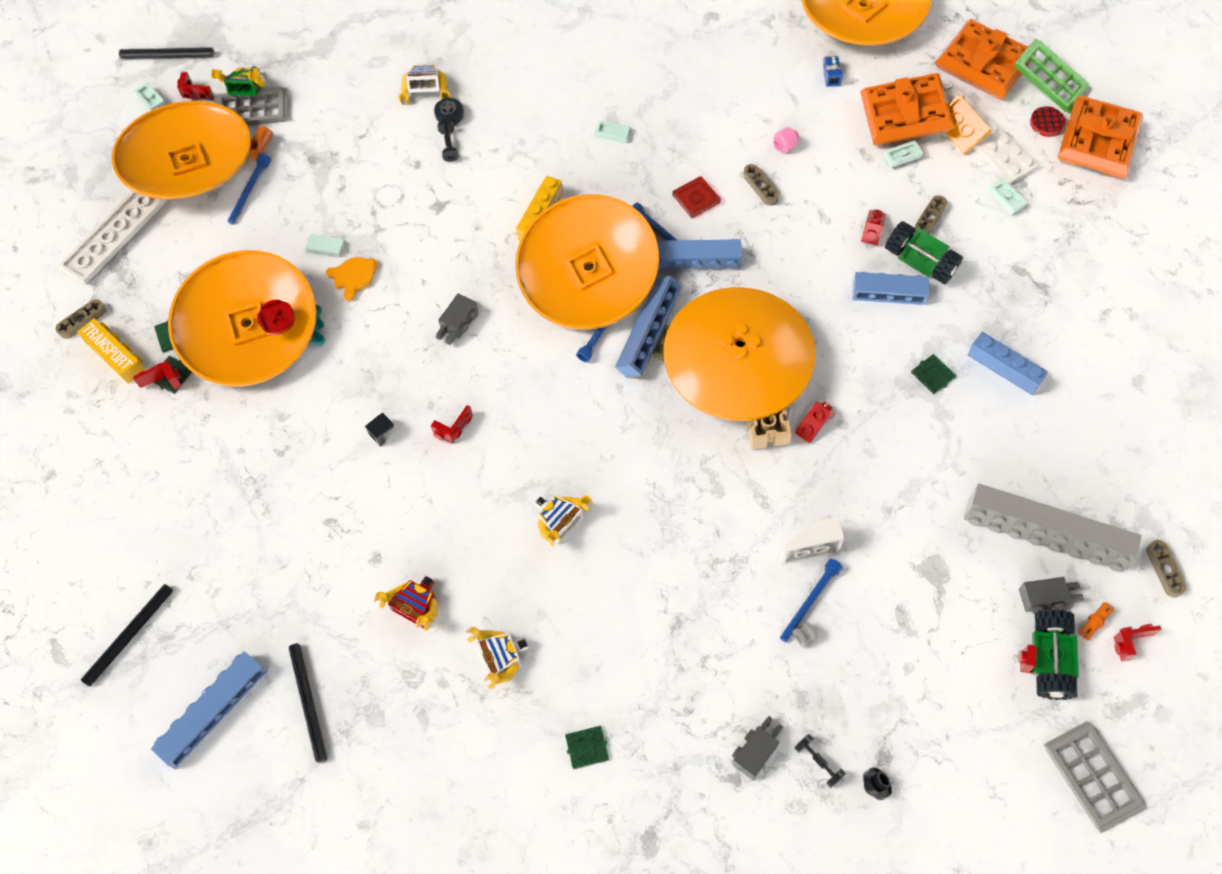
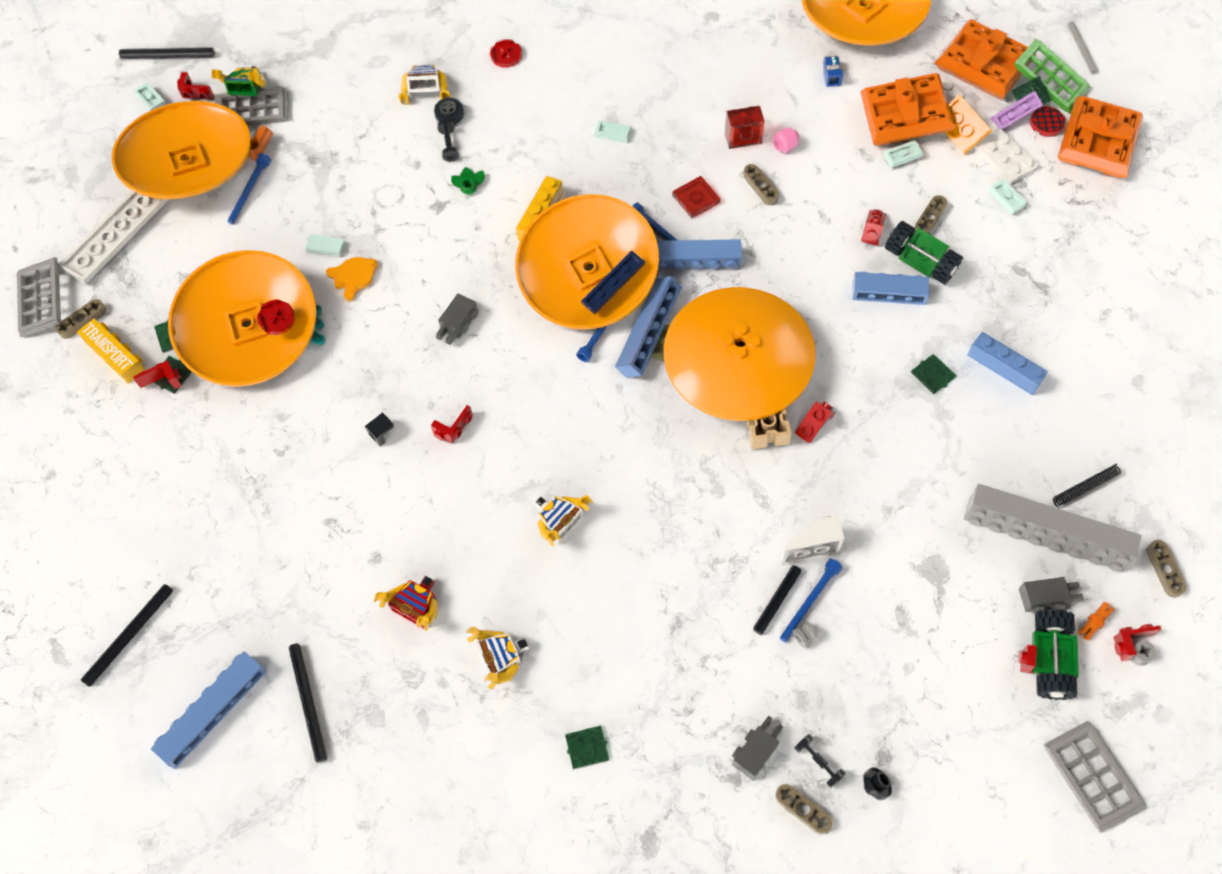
(55, 319): none -> light grey piece
(468, 180): none -> green plate
(506, 53): none -> red tile
(613, 282): none -> dark blue tile
(744, 127): none -> clear red brick
(777, 600): none -> black axle
(802, 799): none -> dark tan beam
(1017, 110): none -> lavender tile
(1033, 85): none -> clear green piece
(1076, 35): none -> light grey bar
(1086, 481): none -> black piece
(1143, 657): none -> light grey wheel

